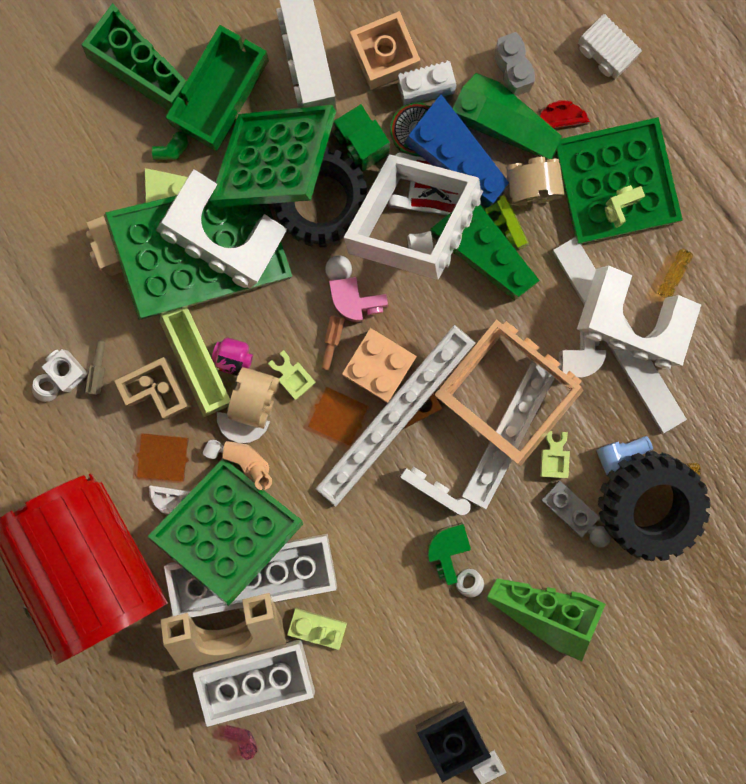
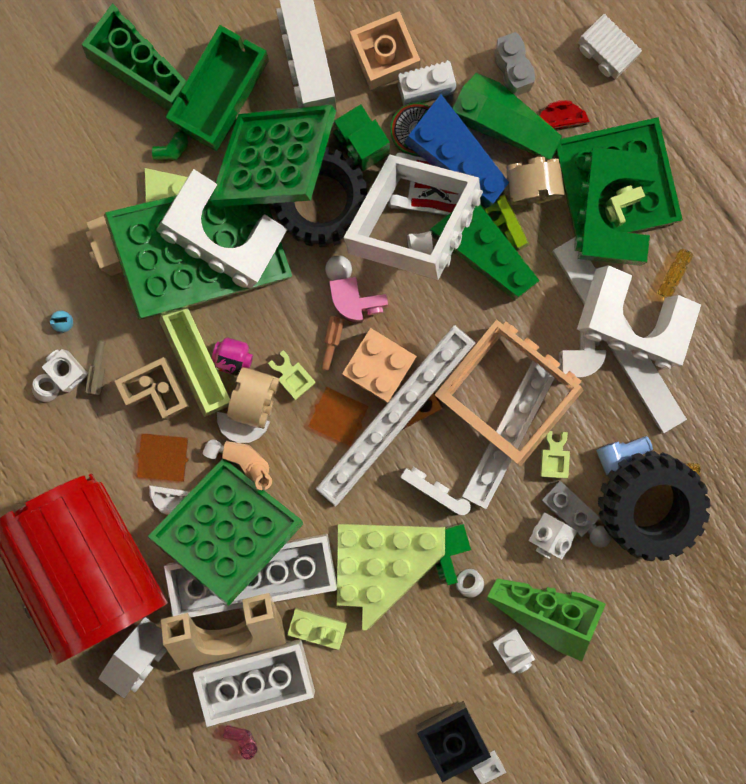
(63, 326): none -> medium azure hinge
(133, 659): none -> white brick
(382, 564): none -> yellowish green wing
(514, 651): none -> white bracket
(552, 537): none -> white brick
(596, 238): none -> green arch

